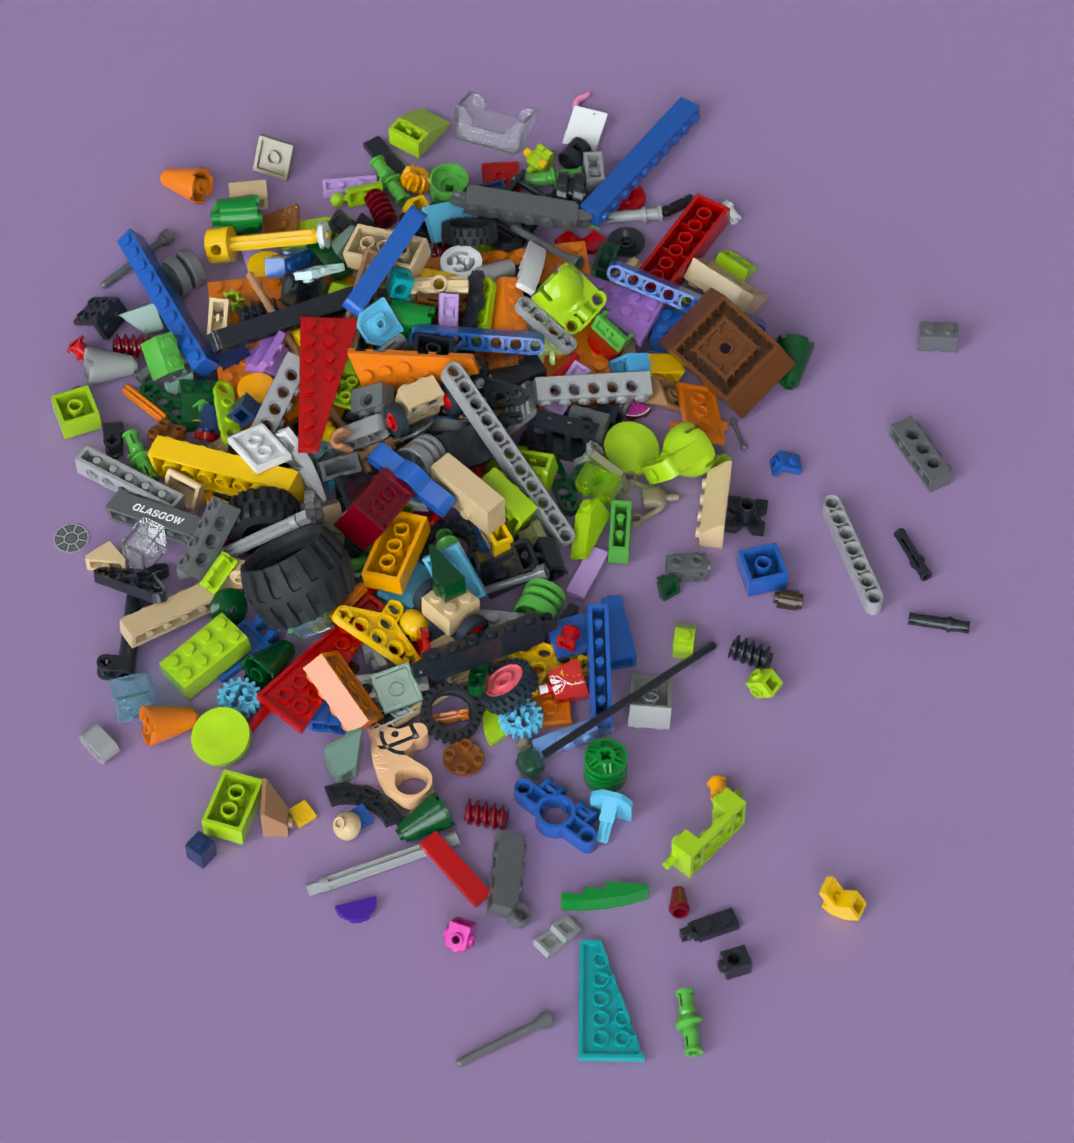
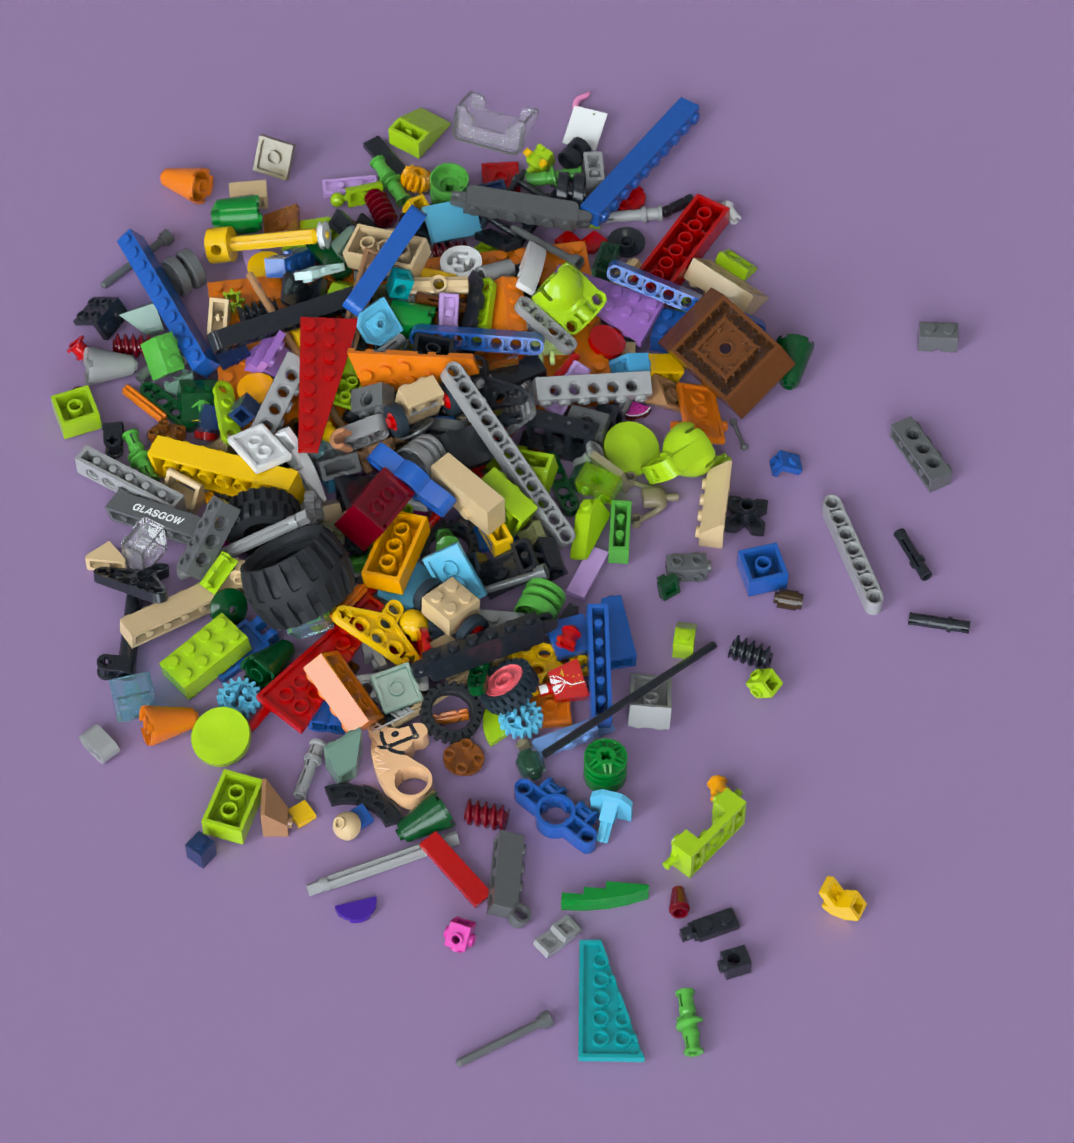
(71, 538): sticker -> none
(312, 761): none -> light grey pin
(447, 580): dark green slope -> none
(469, 231): black tyre -> none
(611, 333): bright green hinge -> none

